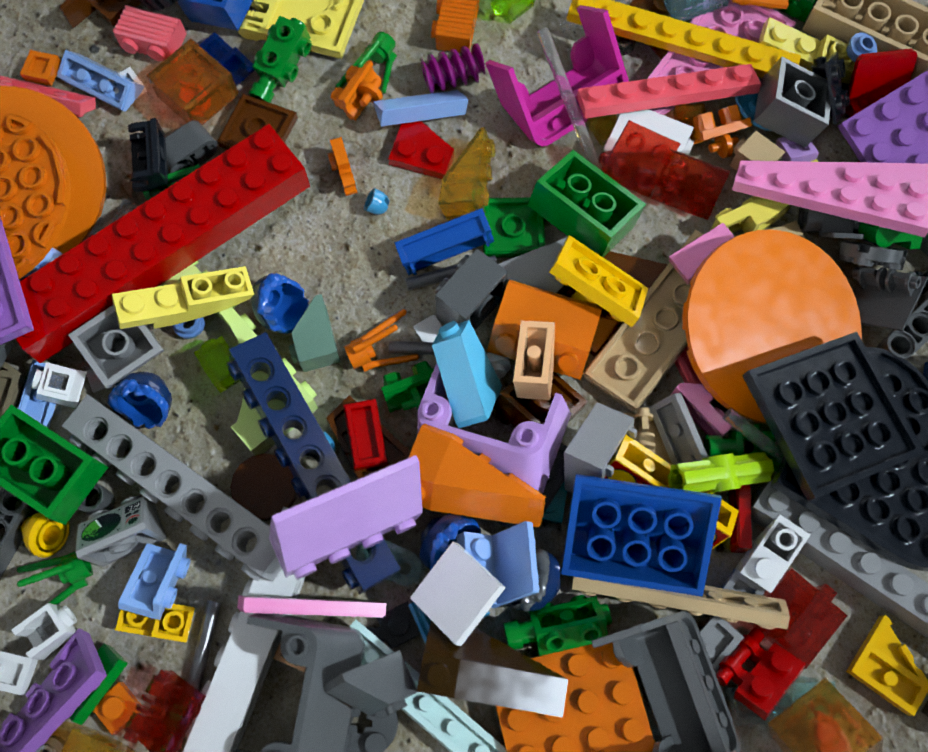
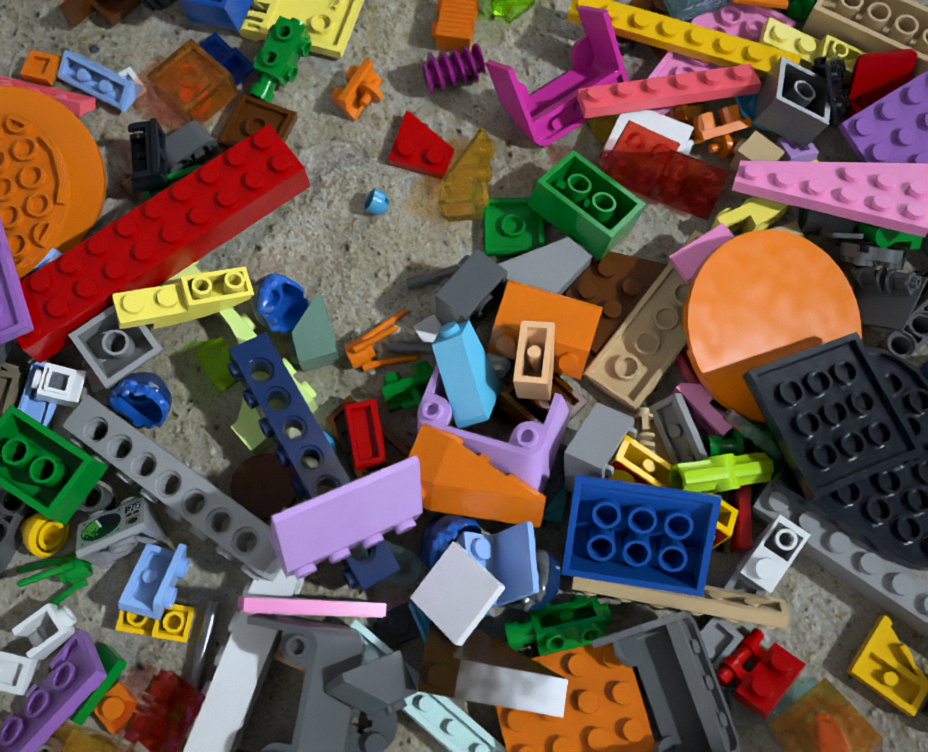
(149, 33): coral brick -> none
(192, 332): medium blue plate -> none
(339, 161): orange plate -> none
(378, 51): green plant -> none
(420, 107): light blue slope -> none
(444, 241): blue container -> none
(568, 96): clear bar -> none
(599, 281): yellow plate -> none
(811, 616): clear red bracket -> none
(860, 44): medium blue plate -> none

